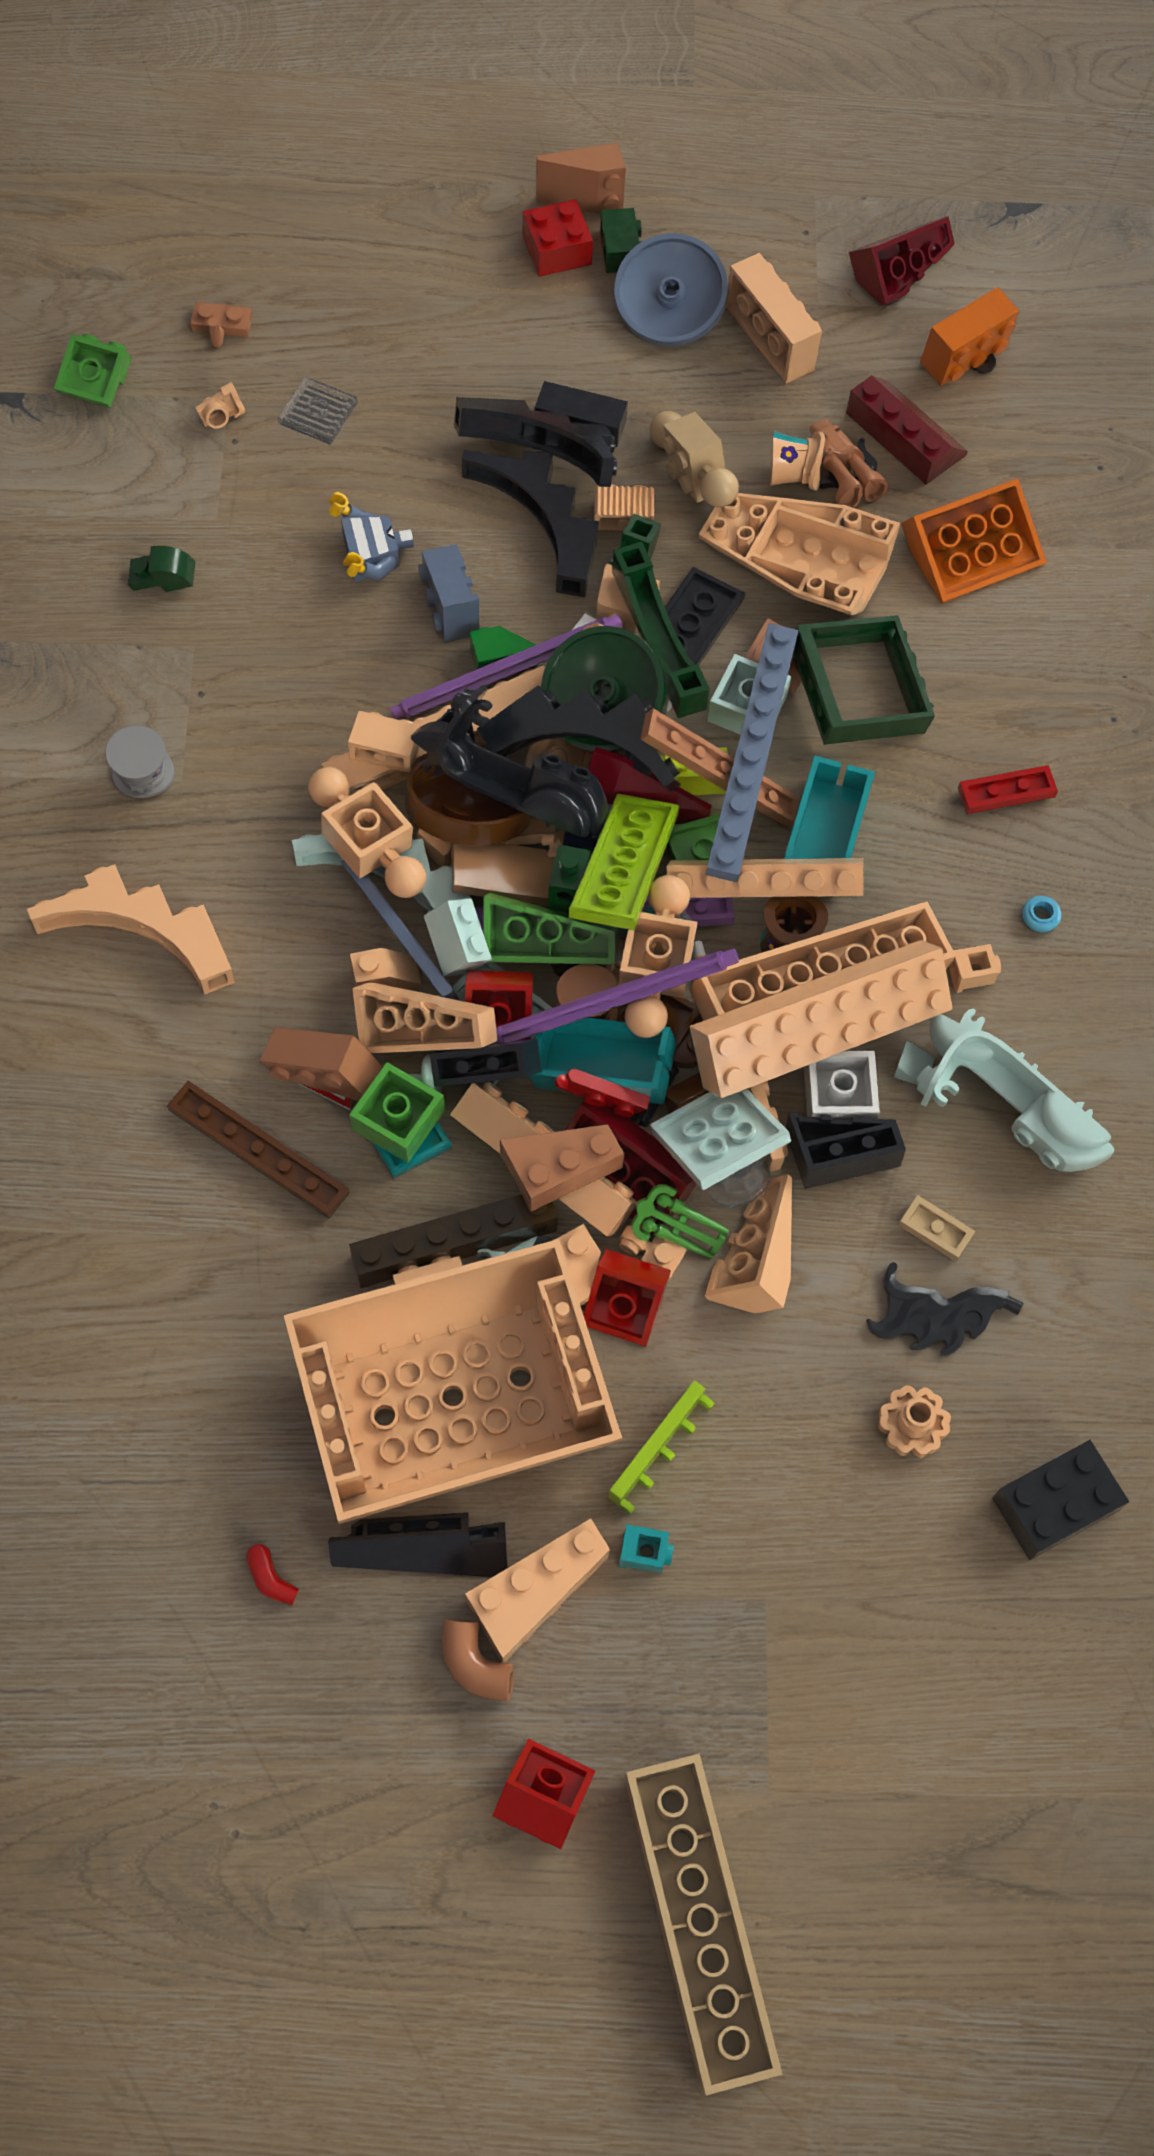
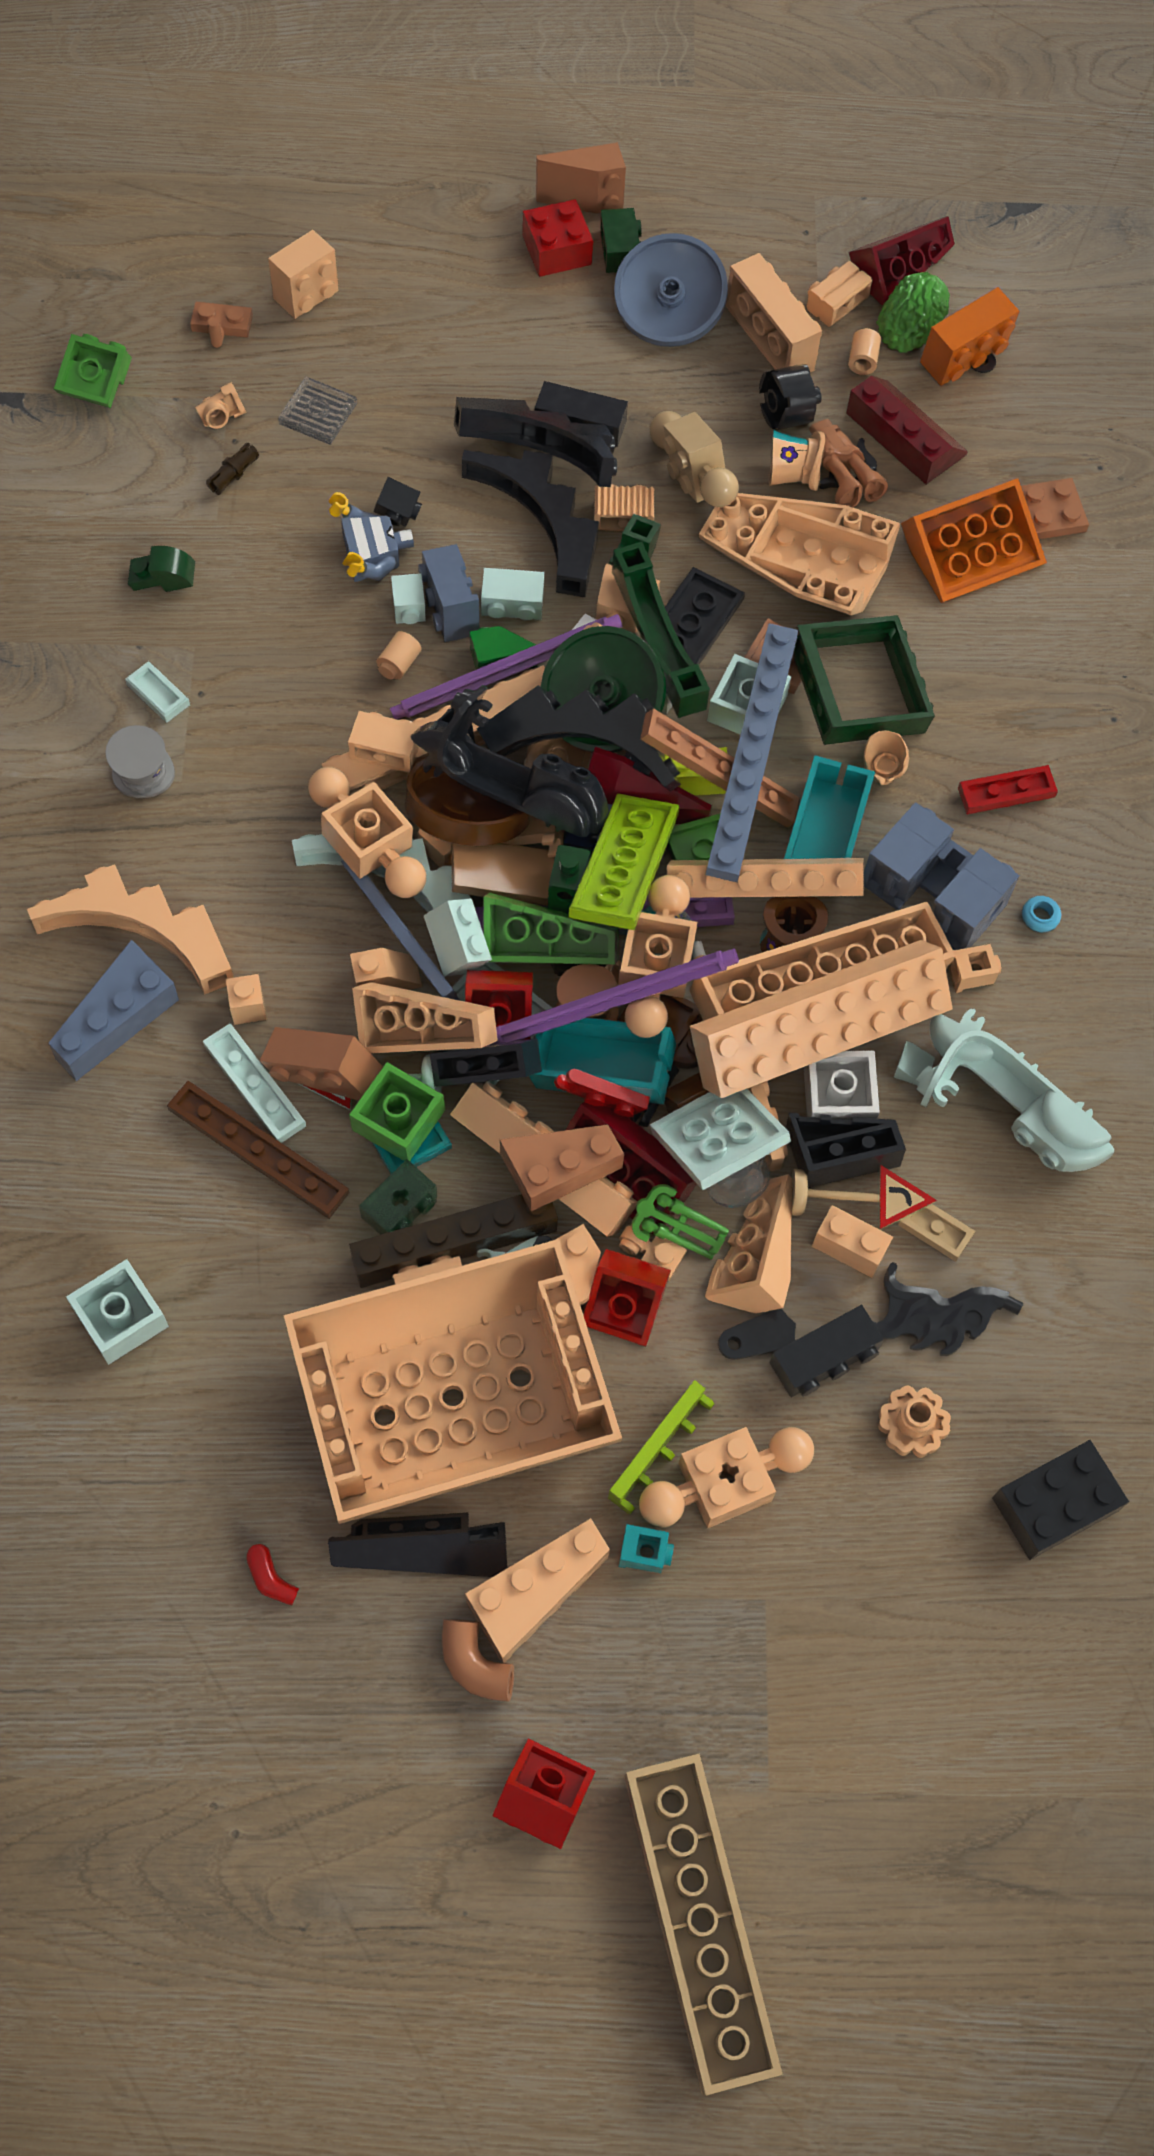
(113, 1011): none -> sand blue wedge
(117, 1311): none -> light aqua brick
(157, 691): none -> light aqua tile
(232, 468): none -> dark brown pin
(246, 999): none -> light nougat brick
(254, 1083): none -> light aqua plate
(303, 274): none -> light nougat brick
(398, 502): none -> black brick
(398, 655): none -> light nougat brick
(403, 1184): none -> clear green brick
(408, 598): none -> light aqua brick
(512, 594): none -> light aqua brick
(717, 1499): none -> light nougat brick
(758, 1335): none -> black piece
(789, 397): none -> black brick
(827, 1352): none -> black brick
(838, 293): none -> light nougat brick
(852, 1241): none -> light nougat brick
(864, 351): none -> light nougat brick
(887, 756): none -> light nougat hair
(895, 1197): none -> tan piece
(912, 310): none -> bright green hair
(921, 854): none -> sand blue piece
(1055, 508): none -> nougat plate

